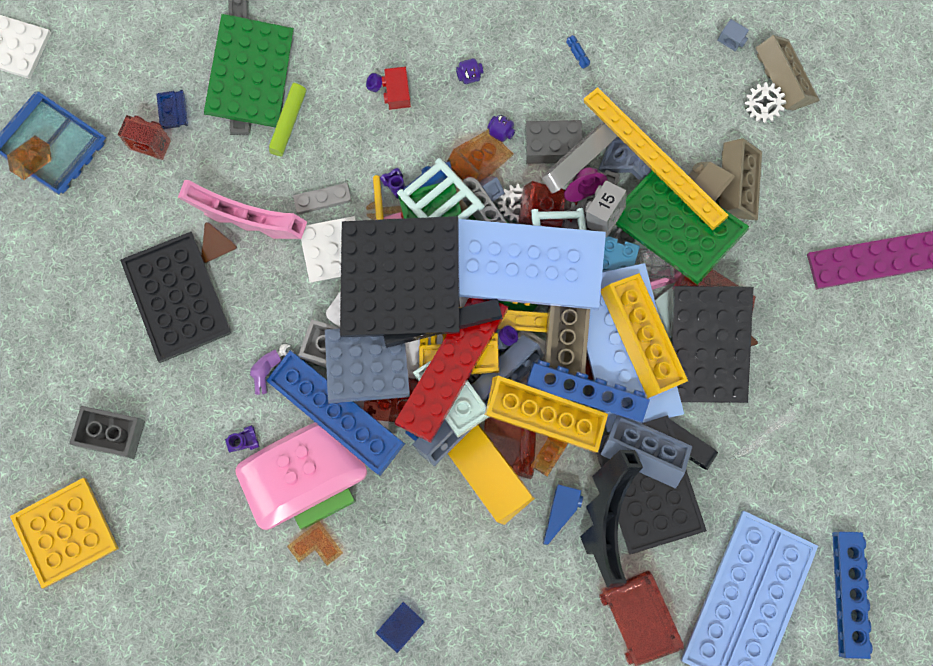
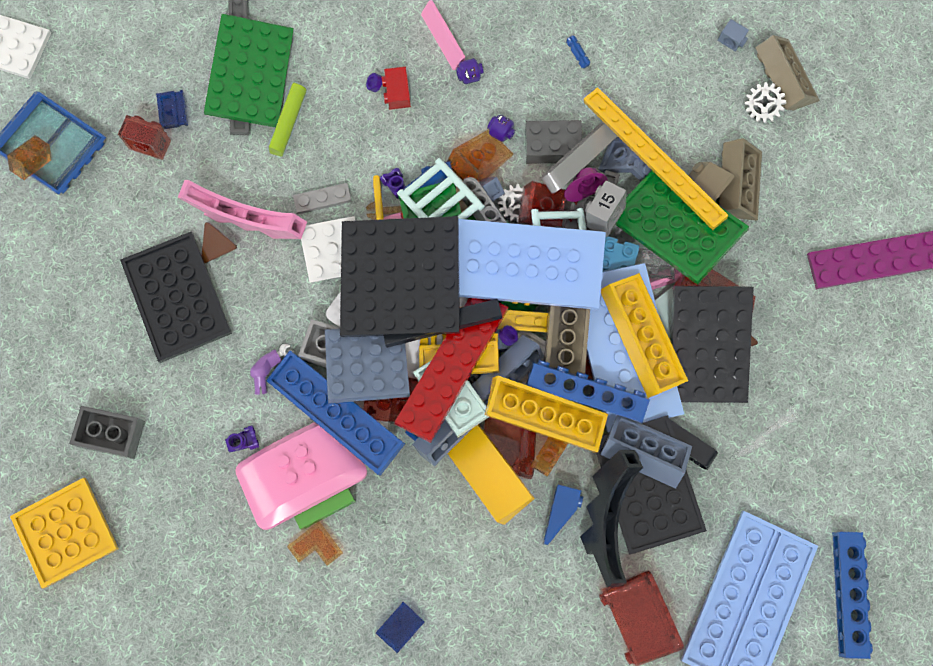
(442, 35): none -> bright pink slope

